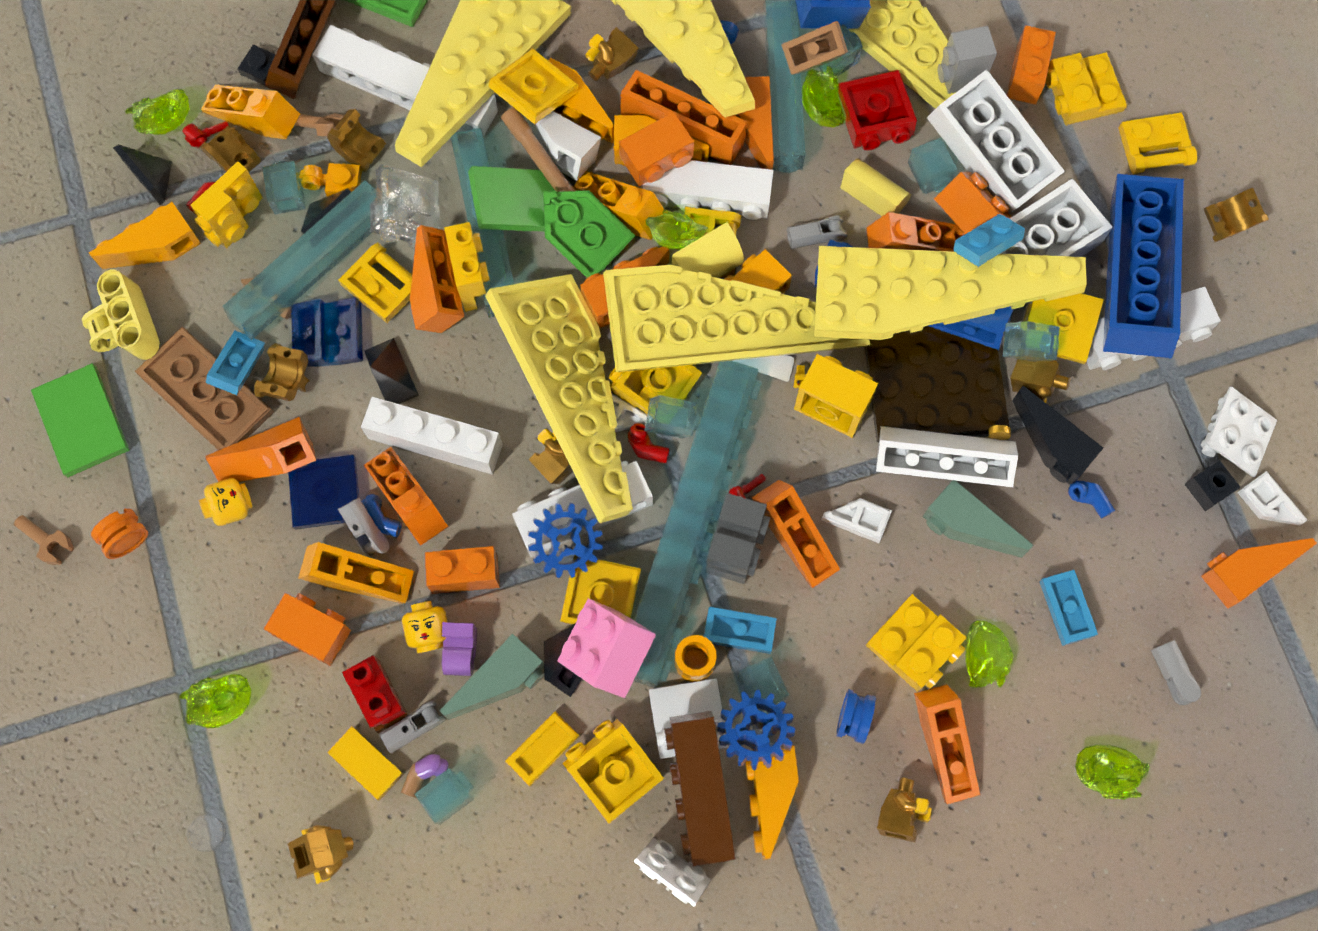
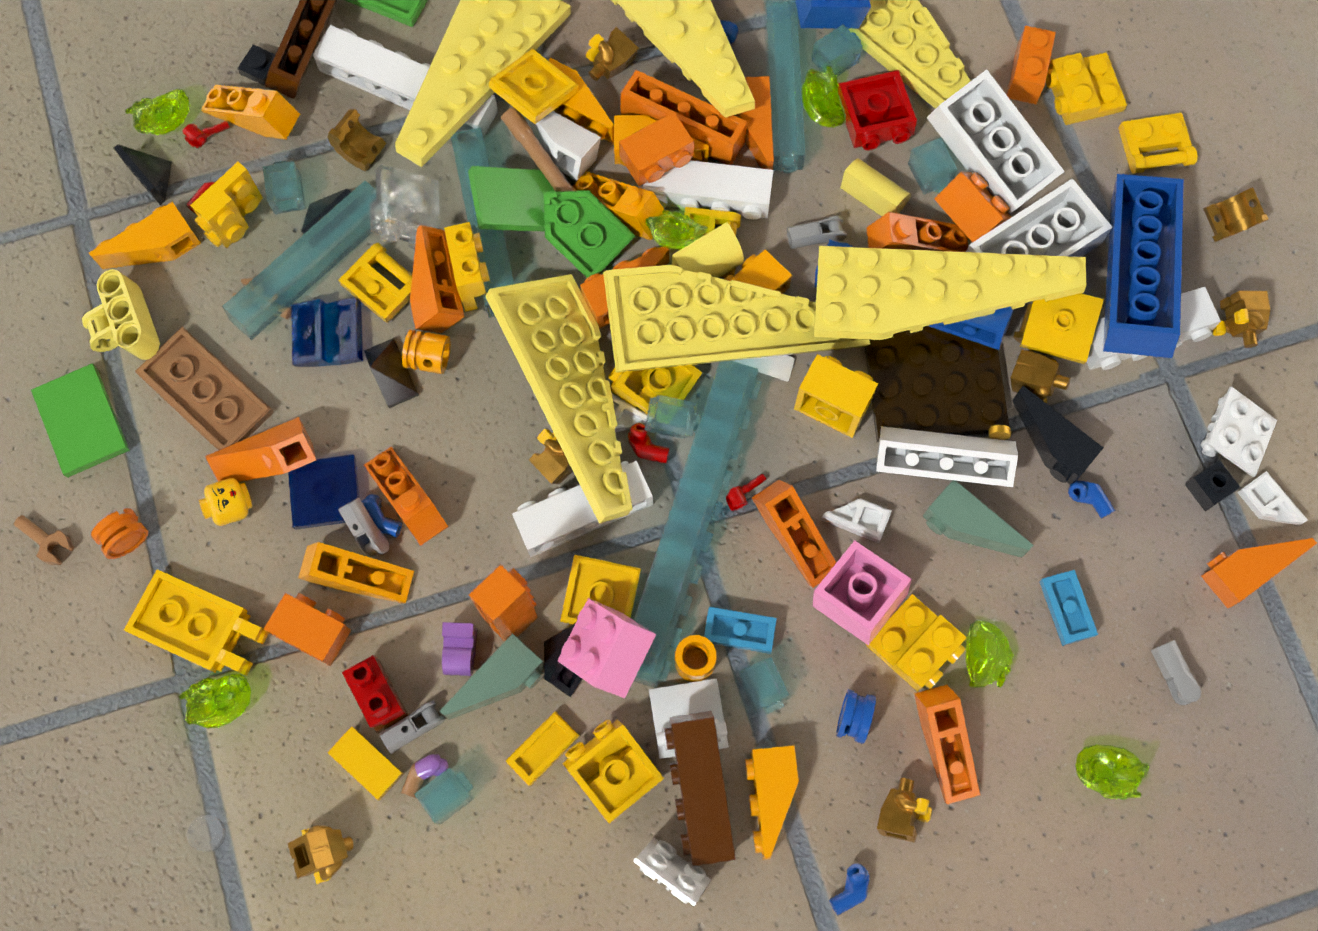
(193, 624): none -> yellow tile
(231, 150): pearl gold piece -> none
(235, 363): dark azure plate -> none
(284, 374): pearl gold piece -> none
(321, 124): medium nougat bar -> none
(337, 177): light orange plate -> none
(424, 626): yellow head -> none
(426, 351): none -> light orange piece
(432, 435): white brick -> none
(462, 570): orange brick -> none
(505, 602): none -> orange brick
(551, 531): blue gear -> none
(735, 538): dark grey brick -> none
(769, 724): blue gear -> none
(799, 376): yellow piece -> none
(815, 48): medium nougat slope -> none
(855, 889): none -> blue arm
(861, 592): none -> bright pink brick
(966, 57): light grey brick -> none
(989, 240): dark azure plate -> none
(1031, 341): clear light blue brick -> none
(1246, 316): none -> pearl gold piece

